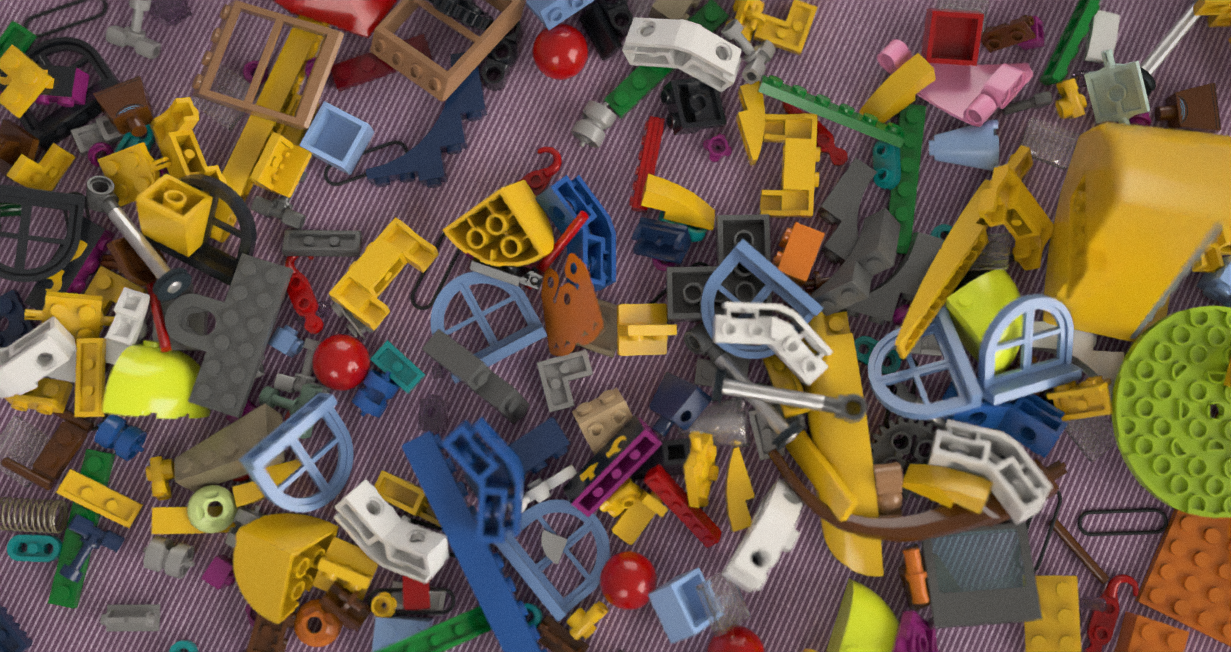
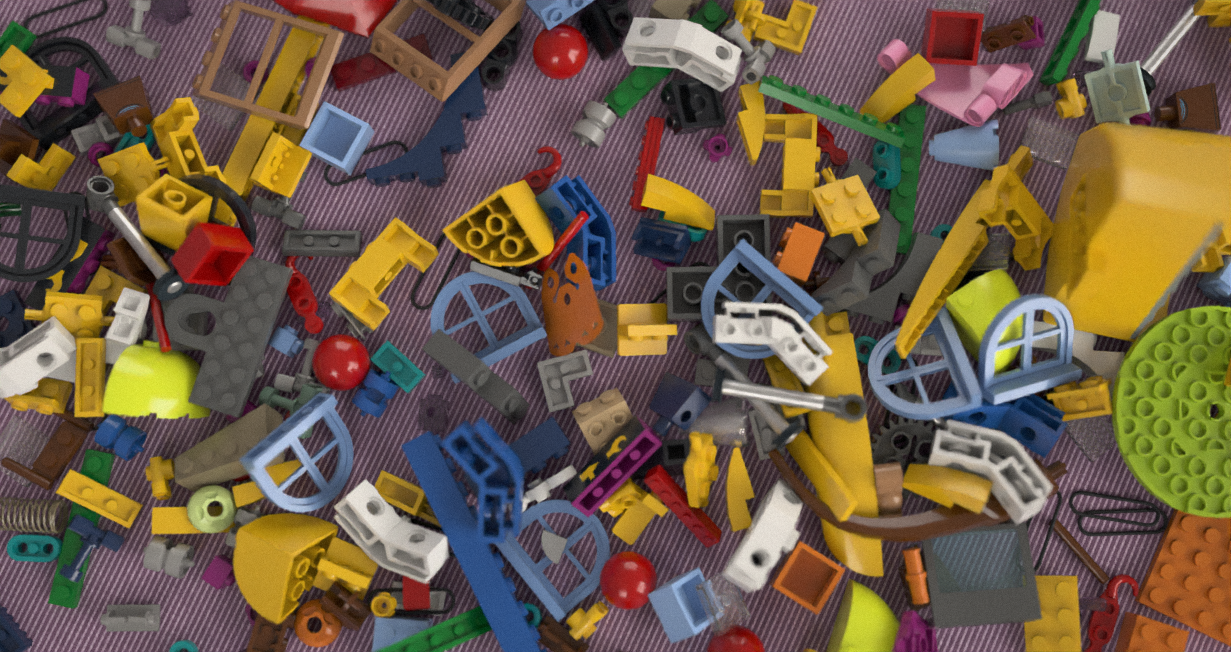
(212, 254): none -> red piece
(807, 577): none -> orange piece
(844, 206): none -> yellow plate
(1111, 518): none -> black piece

